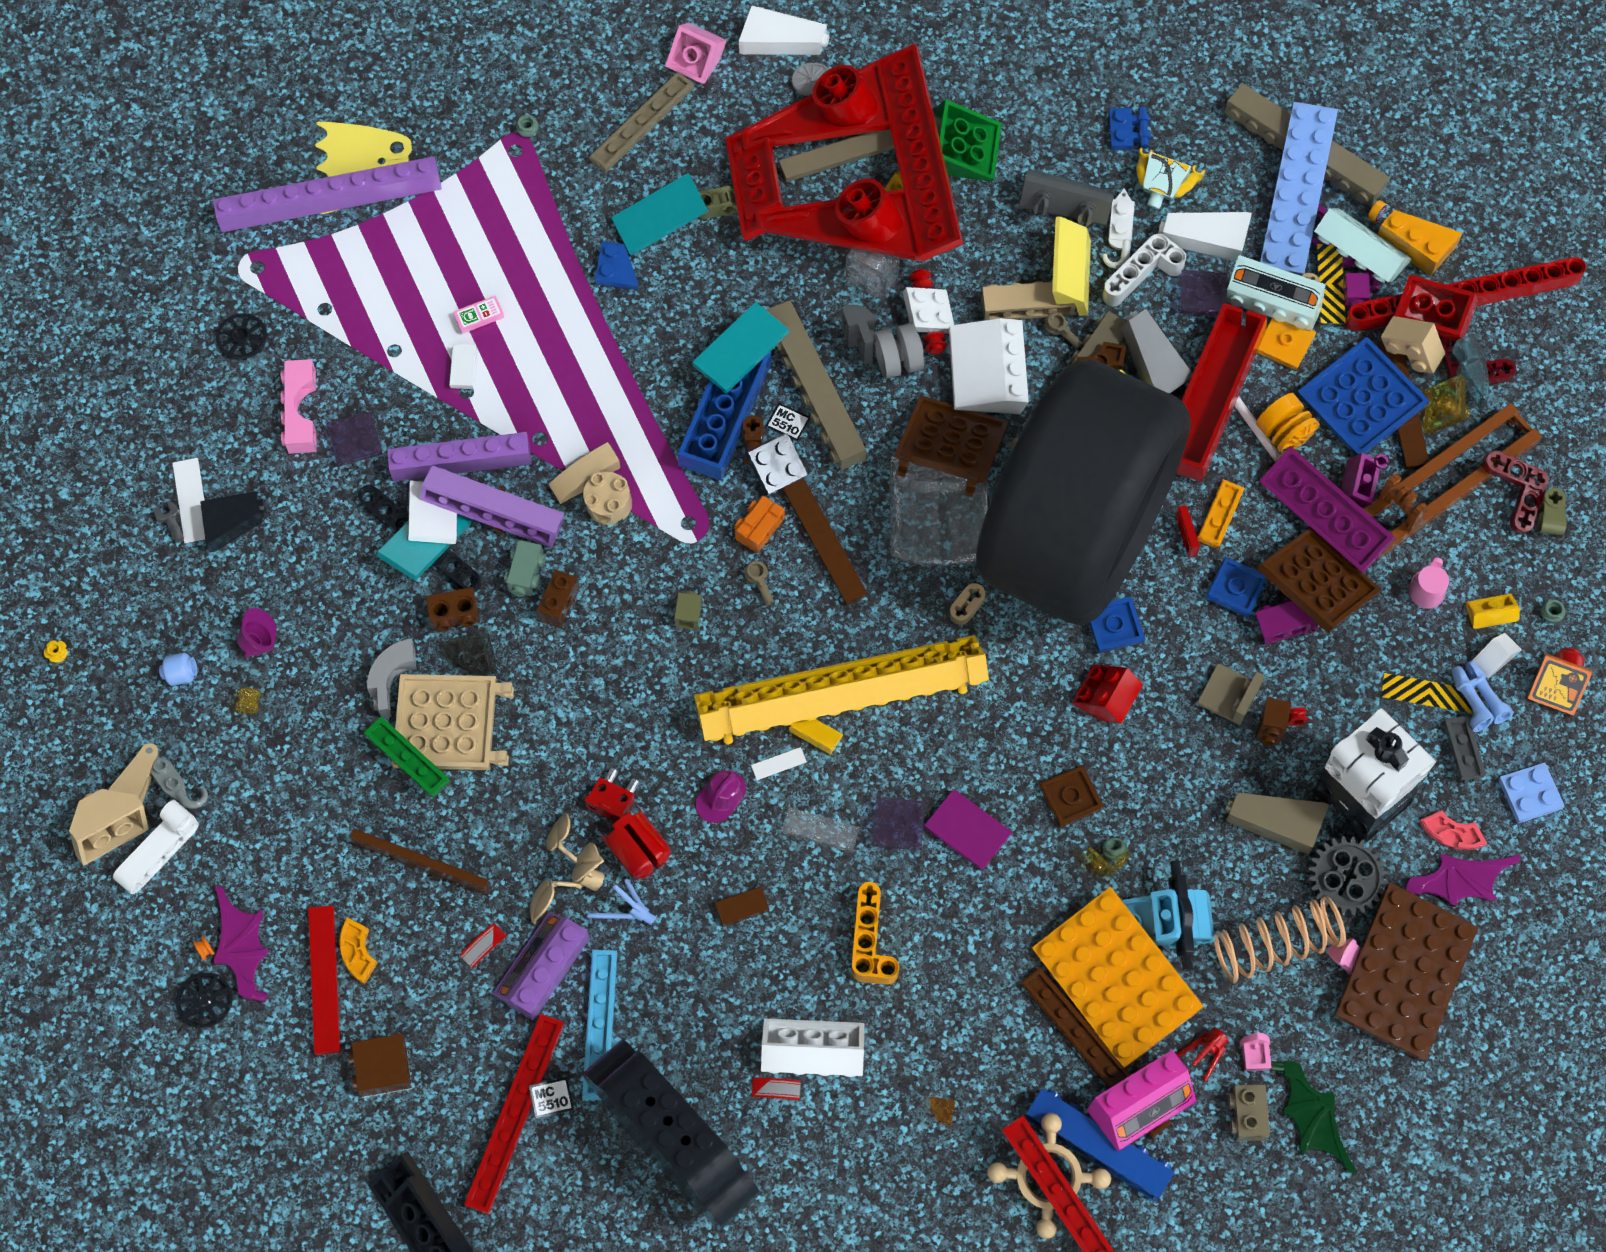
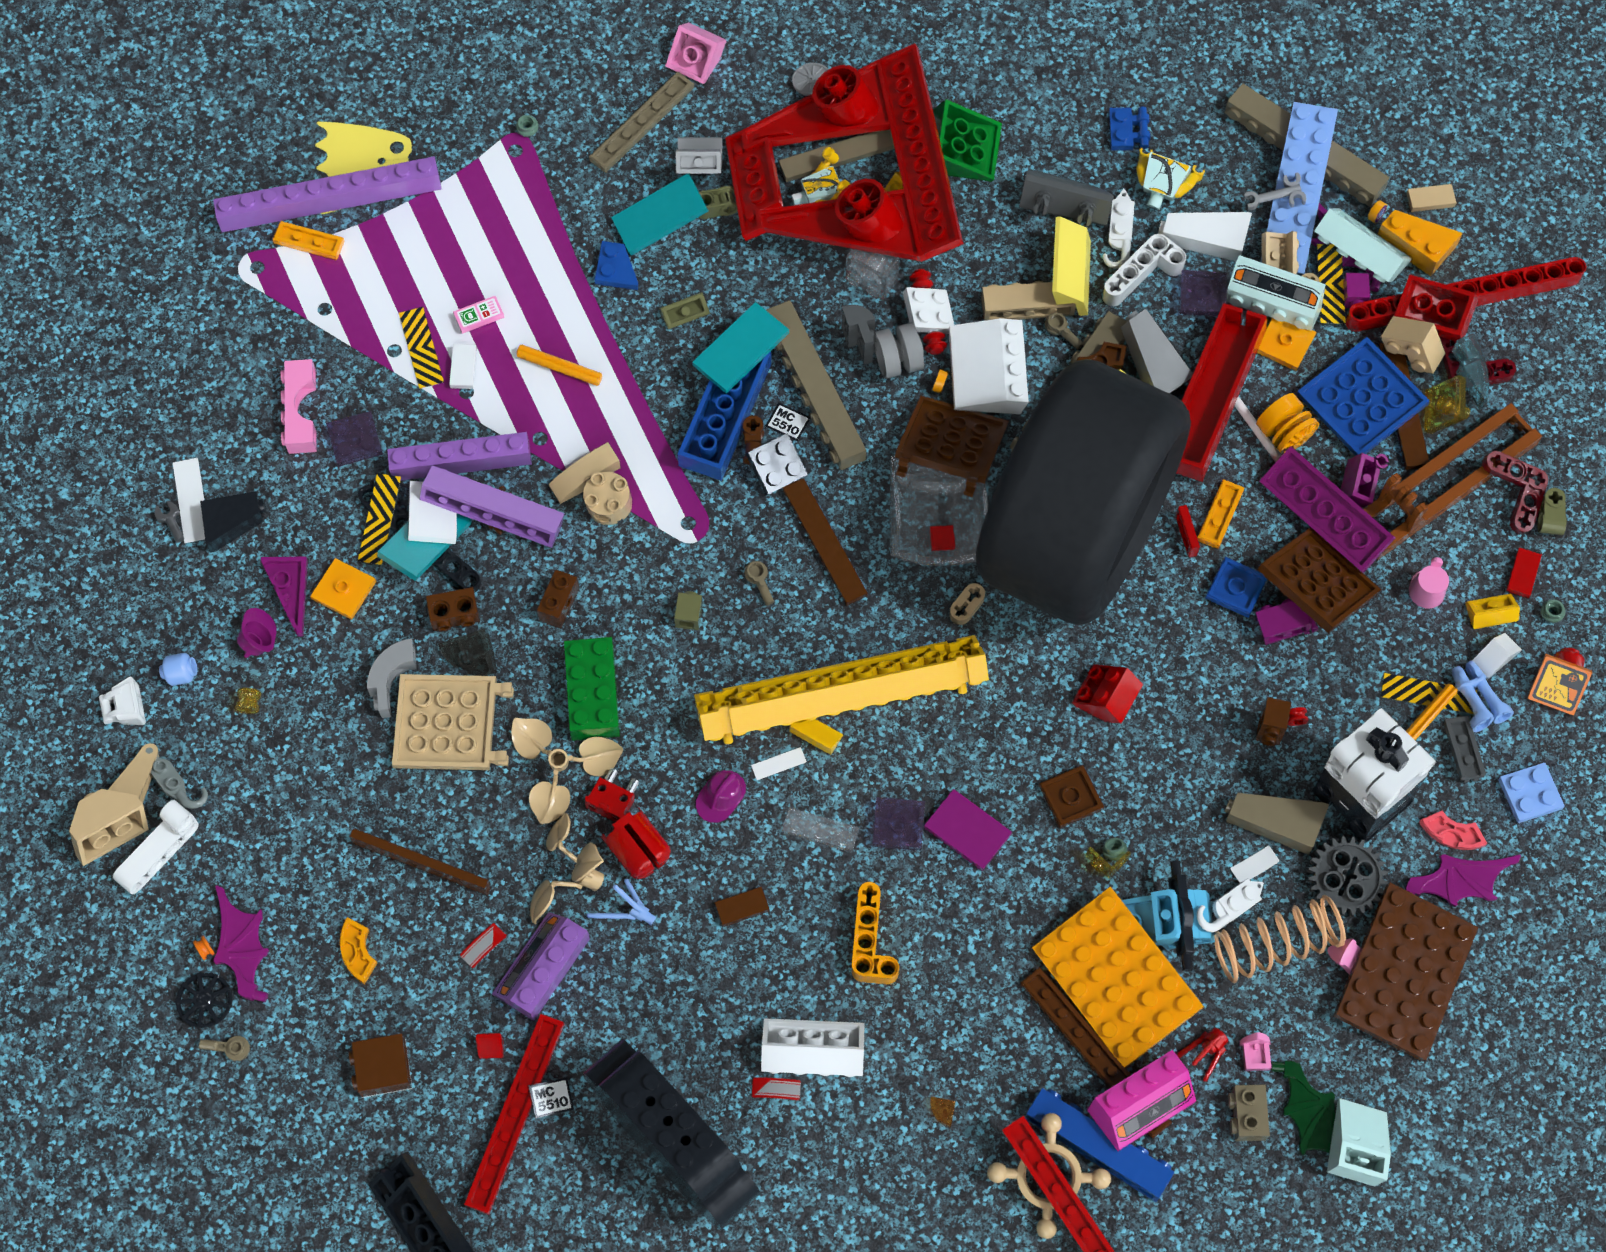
(60, 655): yellow plate -> none
(127, 704): none -> white piece
(235, 1048): none -> dark tan plate
(241, 337): black wheel -> none
(289, 581): none -> magenta wing
(308, 240): none -> light orange tile
(324, 980): red tile -> none
(343, 588): none -> light orange plate
(379, 517): none -> sticker
(407, 757): green plate -> none
(421, 347): none -> sticker
(490, 1045): none -> red slope
(523, 574): sand green brick -> none
(548, 799): none -> tan plant
(559, 365): none -> light orange axle
(591, 688): none -> green brick
(599, 1011): medium azure tile -> none
(684, 310): none -> olive slope
(699, 155): none -> light grey panel
(759, 523): orange brick -> none
(781, 34): white slope -> none
(822, 183): none -> torso
(940, 380): none -> light orange tile
(942, 538): none -> red tile
(1117, 626): blue plate -> none
(1230, 693): dark tan bracket -> none
(1231, 905): none -> white plate
(1255, 864): none -> white sticker
(1280, 250): none -> tan bracket
(1292, 190): none -> light grey bar
(1360, 1144): none -> light aqua slope
(1431, 197): none -> tan tile
(1431, 711): none -> light orange axle
(1523, 572): none -> red tile

